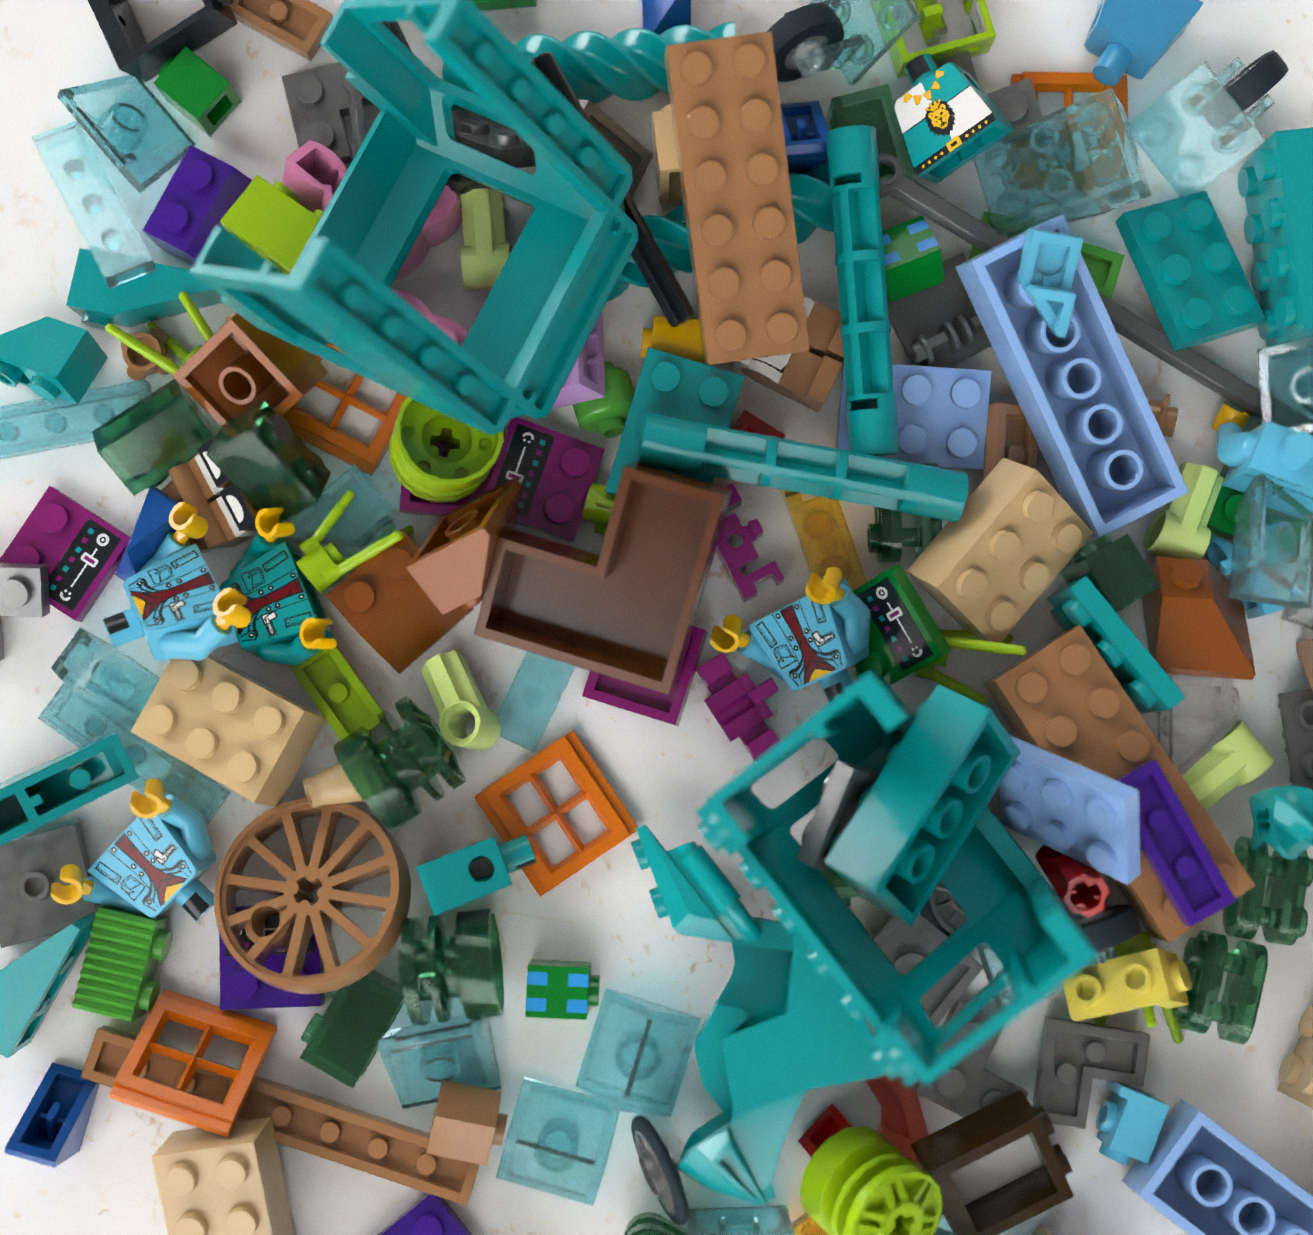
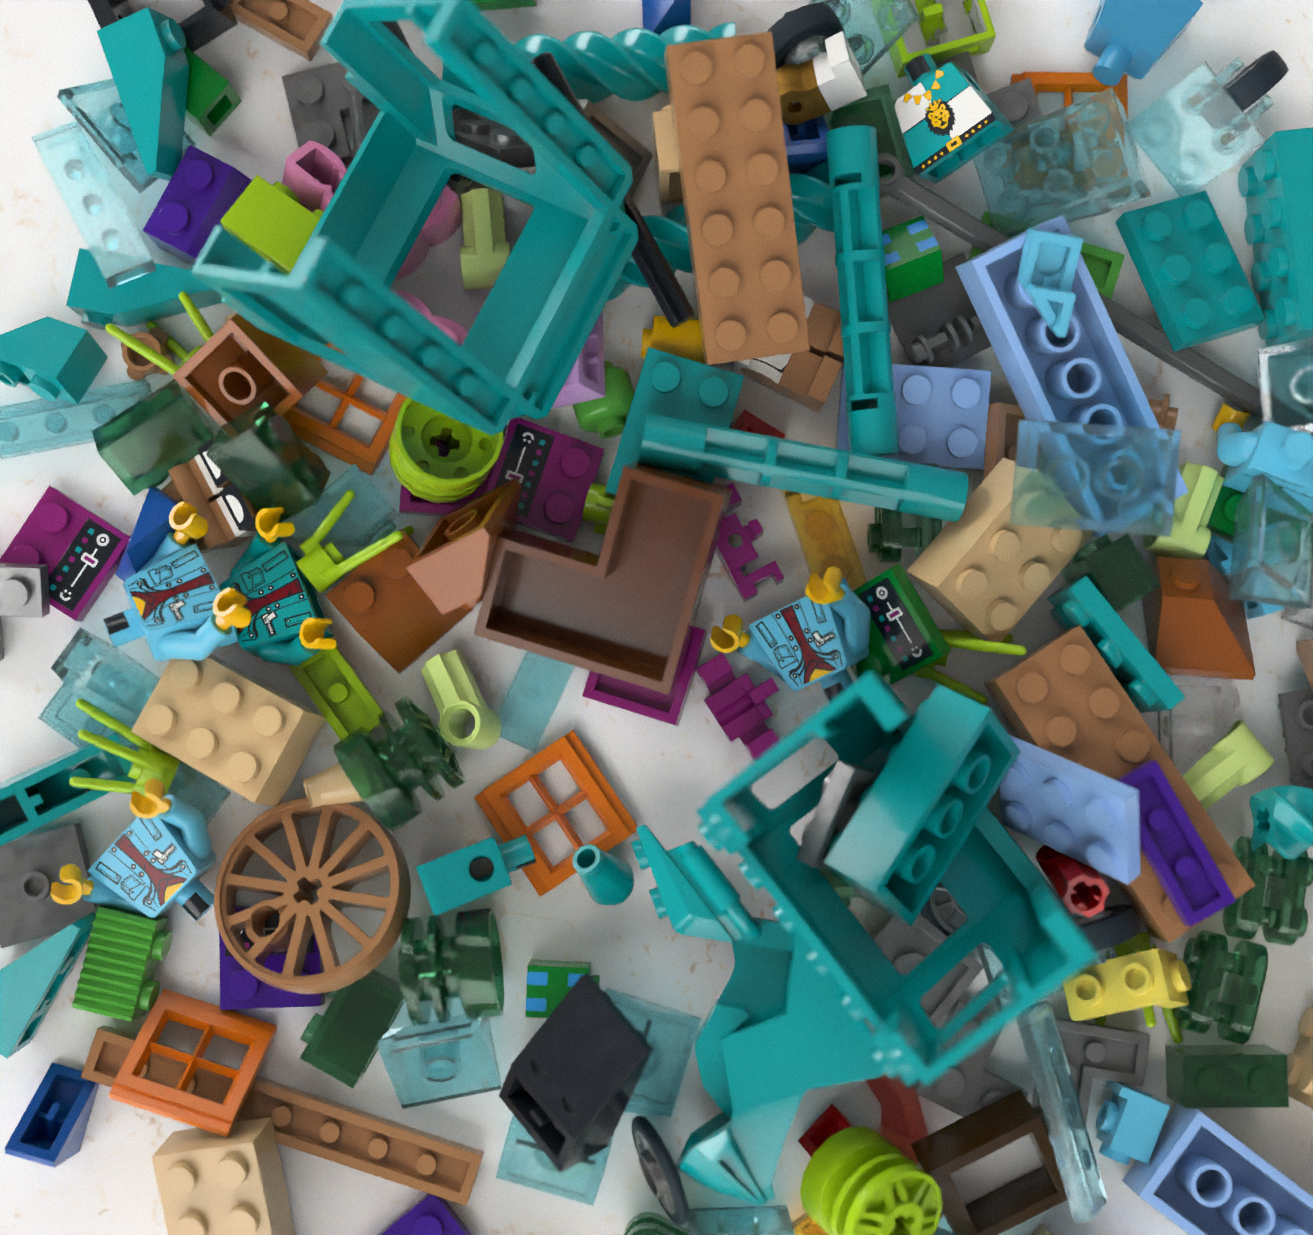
(147, 763): none -> lime plant
(152, 84): none -> teal slope
(466, 1123): medium nougat brick -> none
(576, 1075): none -> black slope
(604, 875): none -> teal cone
(820, 83): none -> leg
(1062, 1111): none -> clear light blue tile
(1095, 477): none -> clear light blue slope
(1226, 1076): none -> clear green brick

